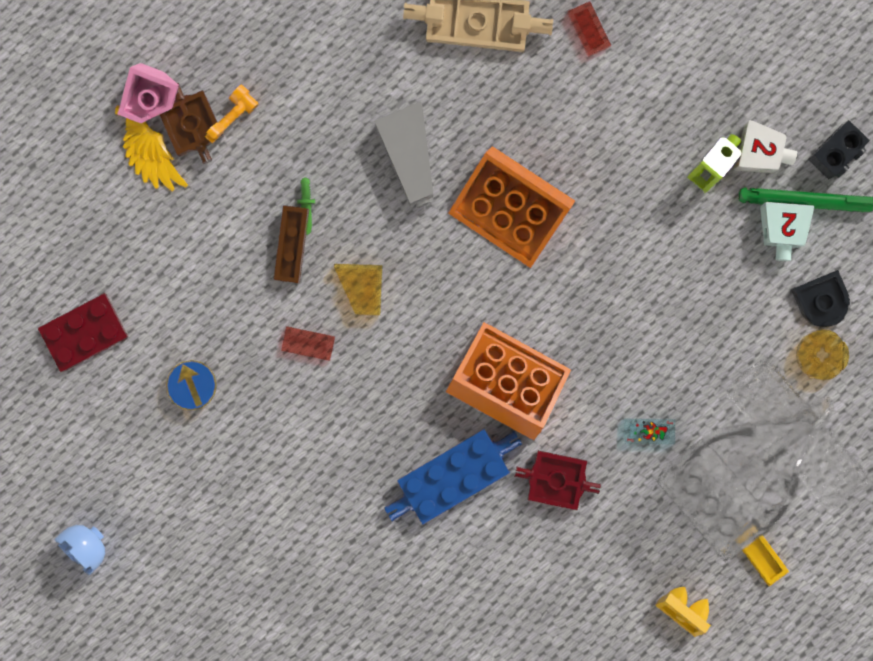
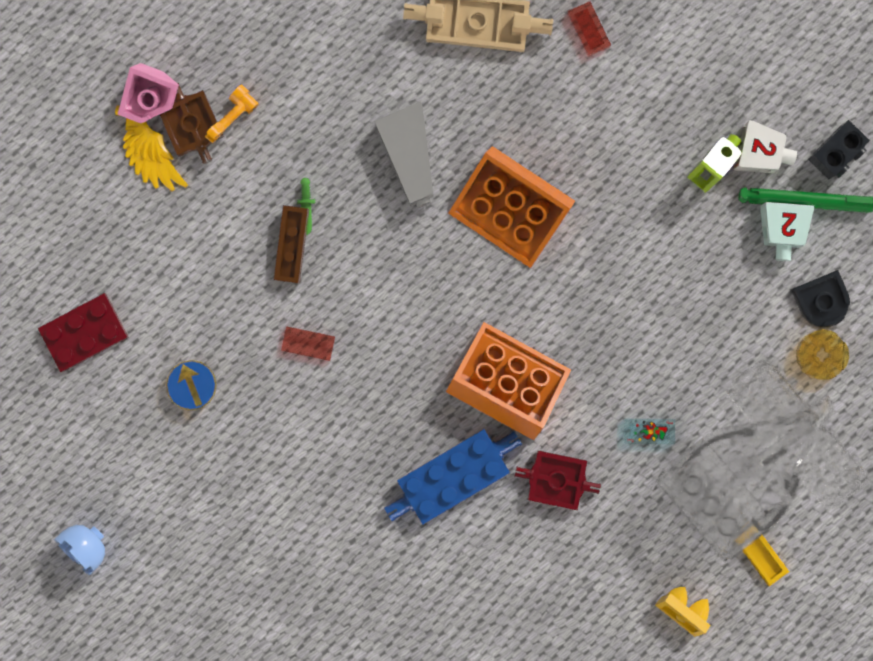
(362, 287): clear yellow wing -> none

